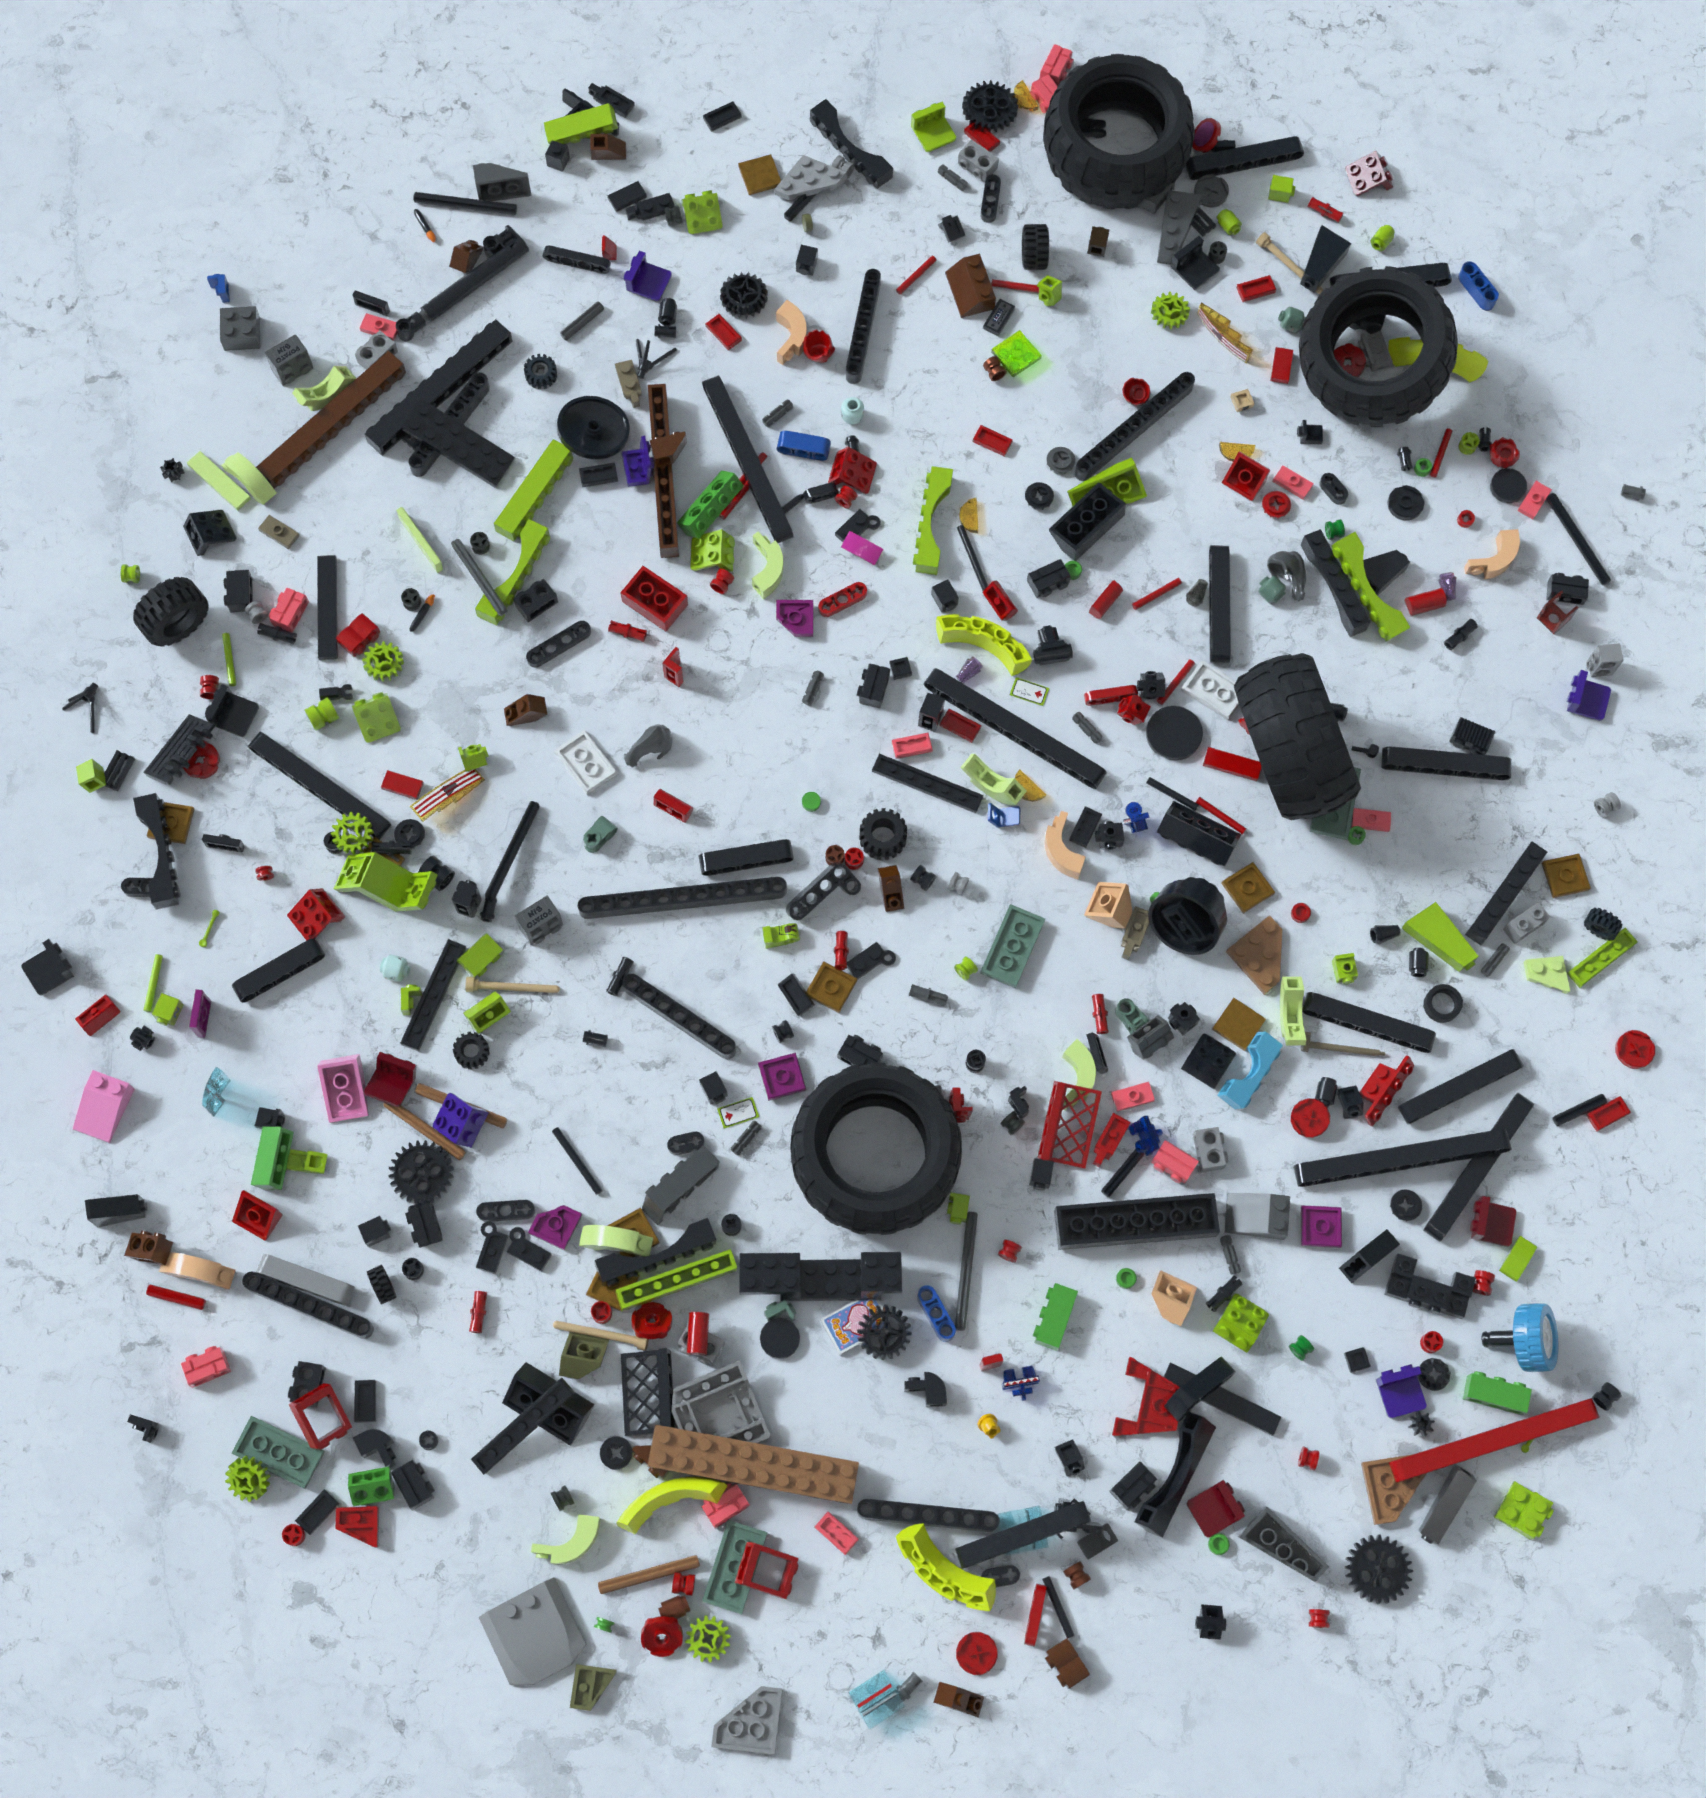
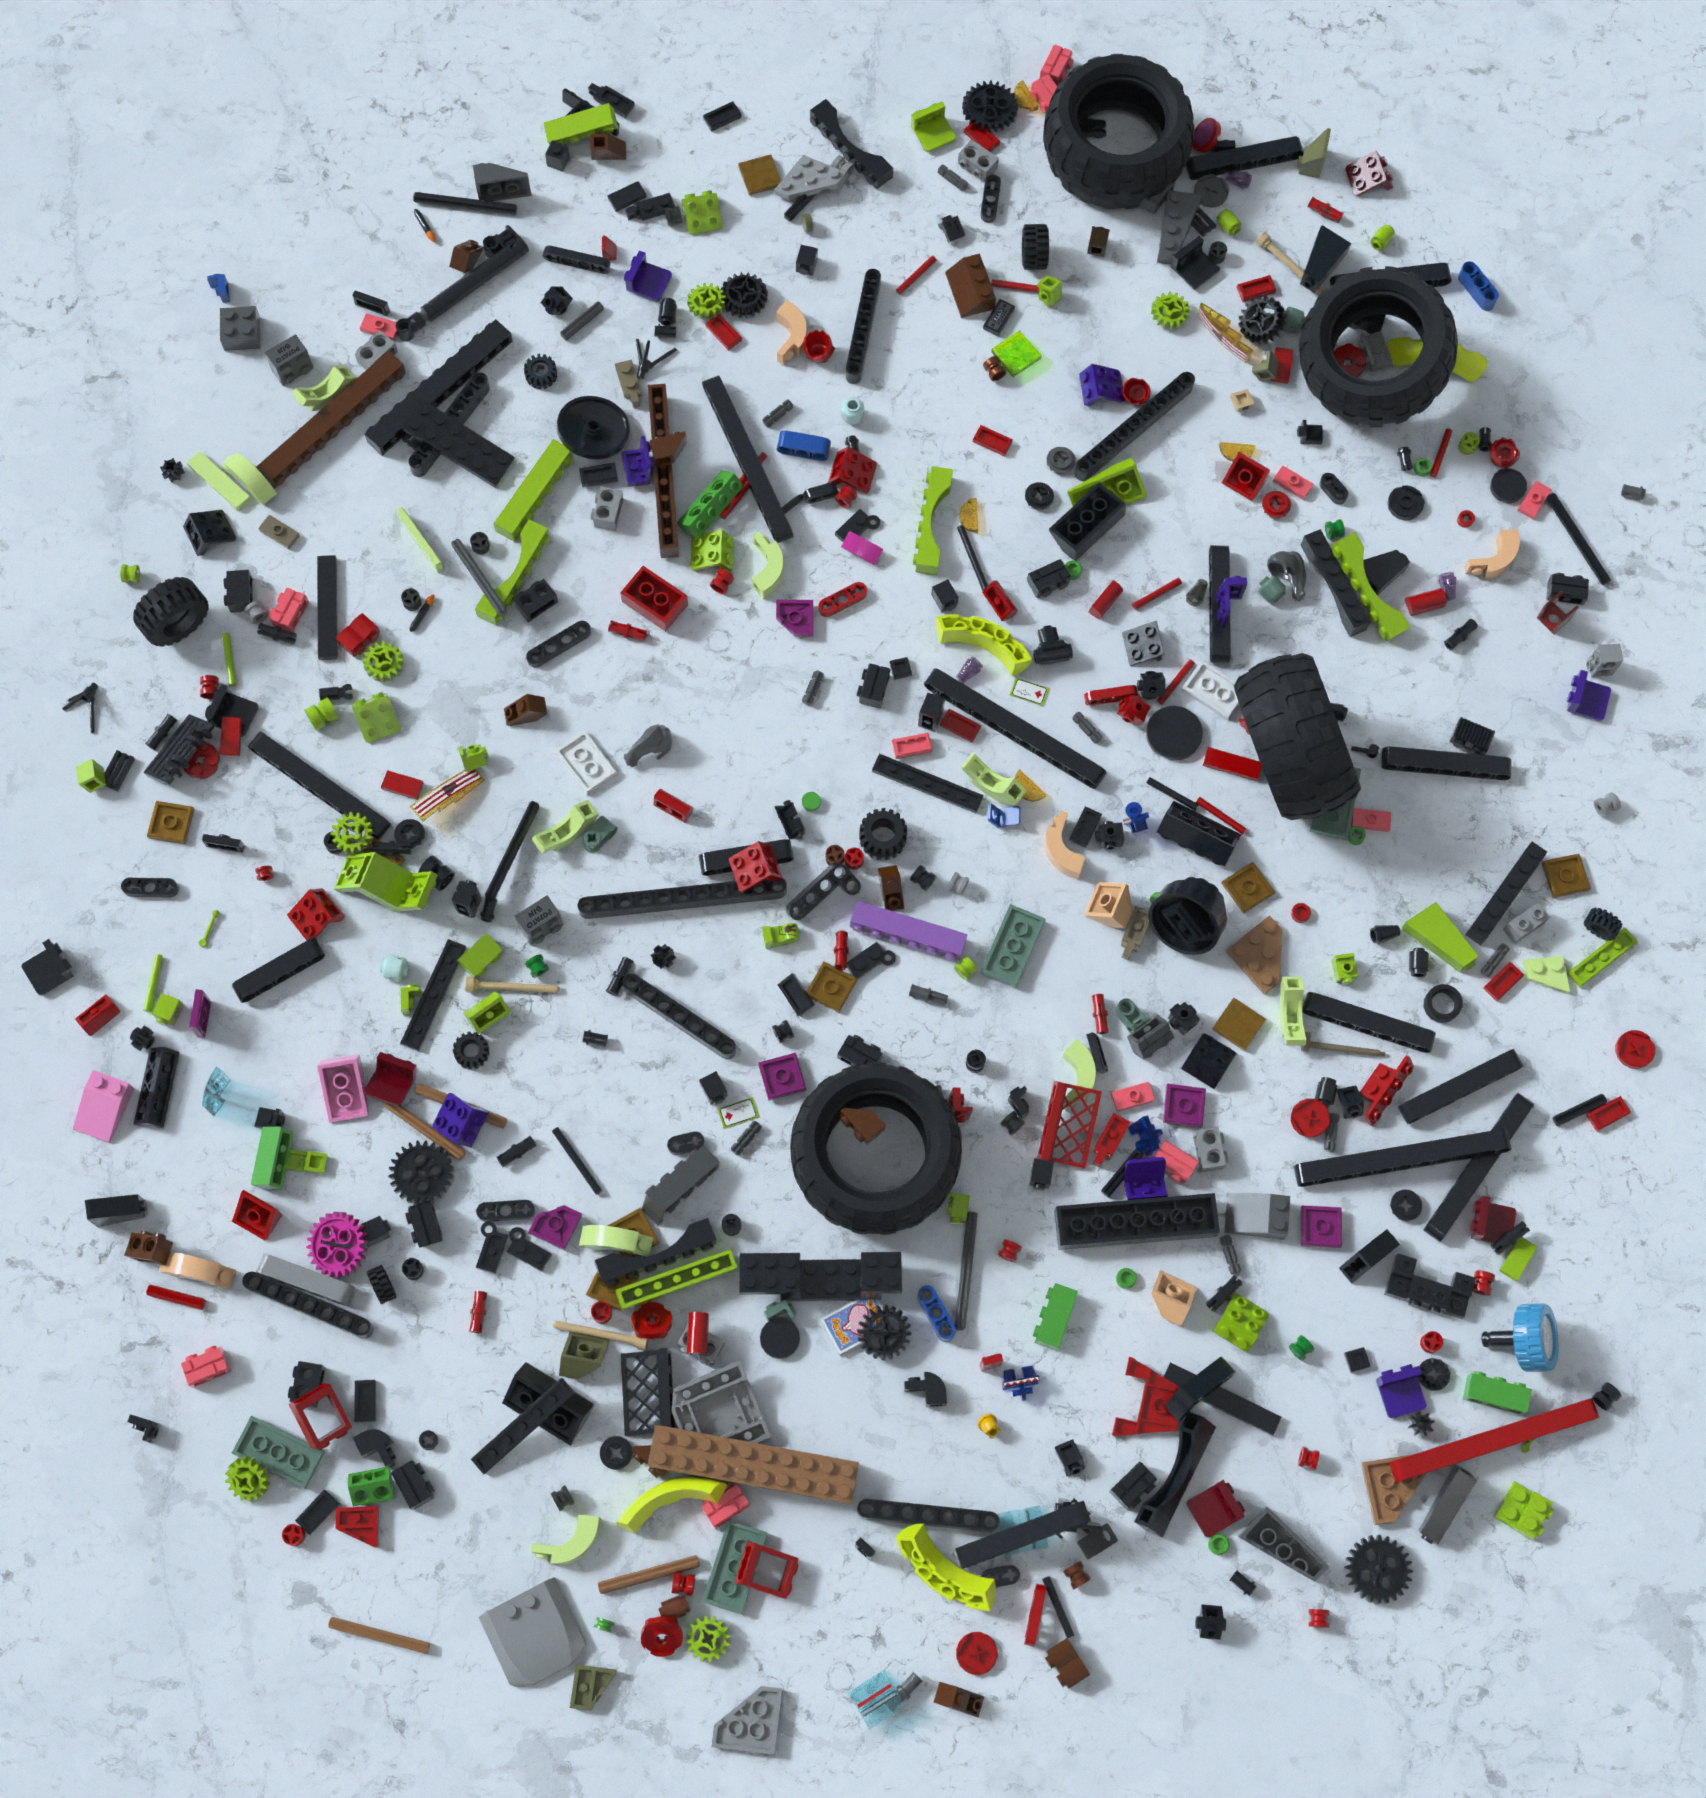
(158, 1087): none -> black fence
(161, 732): none -> black pin
(162, 887): black arch -> none
(230, 736): none -> red tile
(334, 1264): none -> dark pink gear
(379, 1635): none -> medium nougat axle
(516, 1151): none -> black pin
(537, 966): none -> green wheel
(556, 300): none -> black brick
(568, 830): none -> yellowish green arch
(610, 508): none -> light grey brick
(663, 956): none -> black gear
(671, 668): red panel -> none
(707, 299): none -> lime gear
(754, 866): none -> red bracket
(793, 827): none -> black hinge
(836, 1533): coral plate -> none
(863, 1122): none -> reddish brown slope
(865, 1548): none -> black tile
(908, 930): none -> medium lavender brick
(1102, 383): none -> dark purple bracket
(1143, 643): none -> hinge
(1145, 1178): none -> dark purple bracket
(1184, 1105): none -> magenta plate
(1231, 589): none -> dark purple bracket
(1239, 179): none -> clear purple cone
(1243, 1583): none -> black pin
(1248, 320): none -> black gear
(1263, 1052): medium azure arch -> none
(1267, 368): none -> olive panel
(1281, 189): lime brick -> none
(1314, 156): none -> olive slope
(1331, 1133): none -> dark grey axle
(1503, 981): none -> red tile
(1510, 1238): none -> black pin

